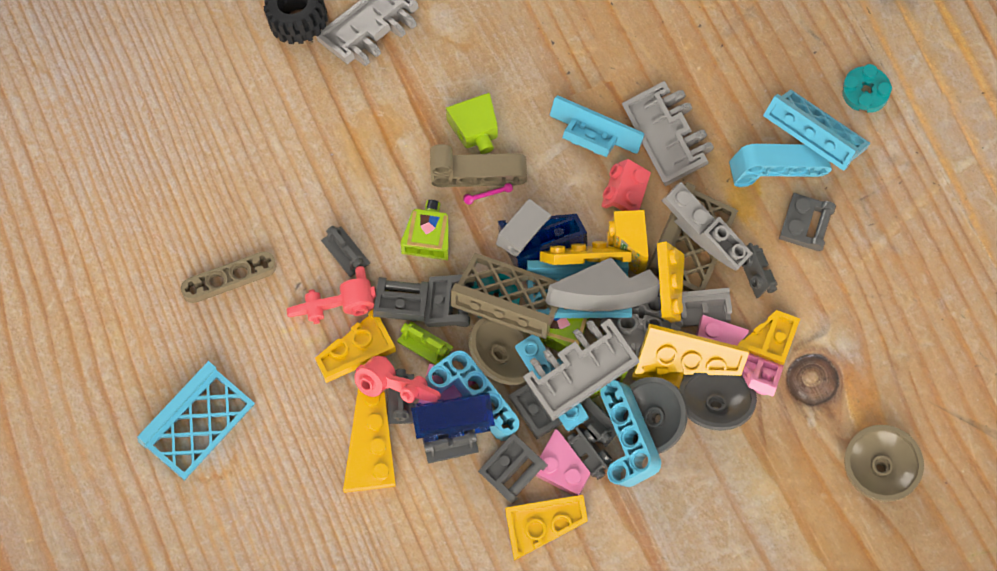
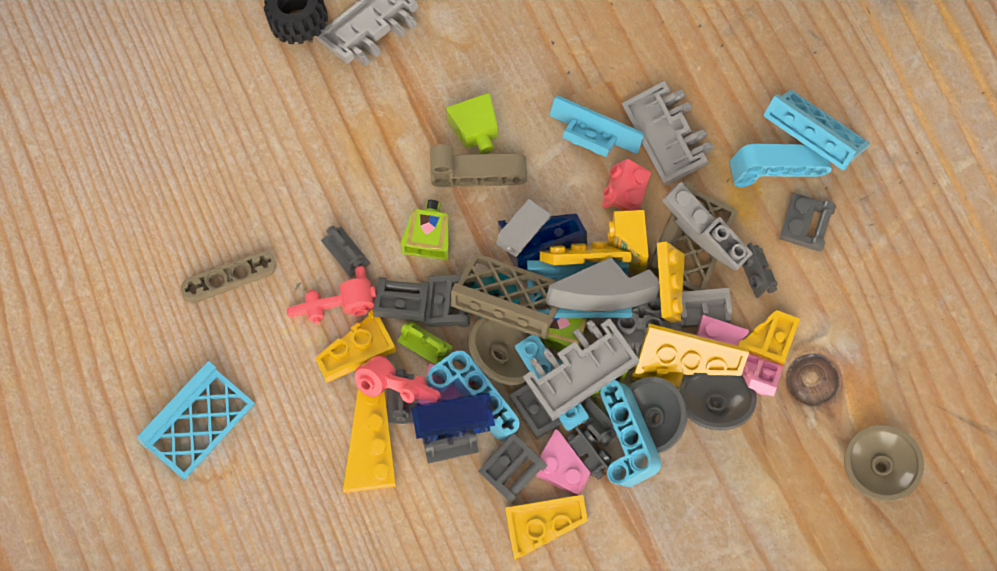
(468, 198): dark pink hinge -> none
(871, 77): teal plate -> none

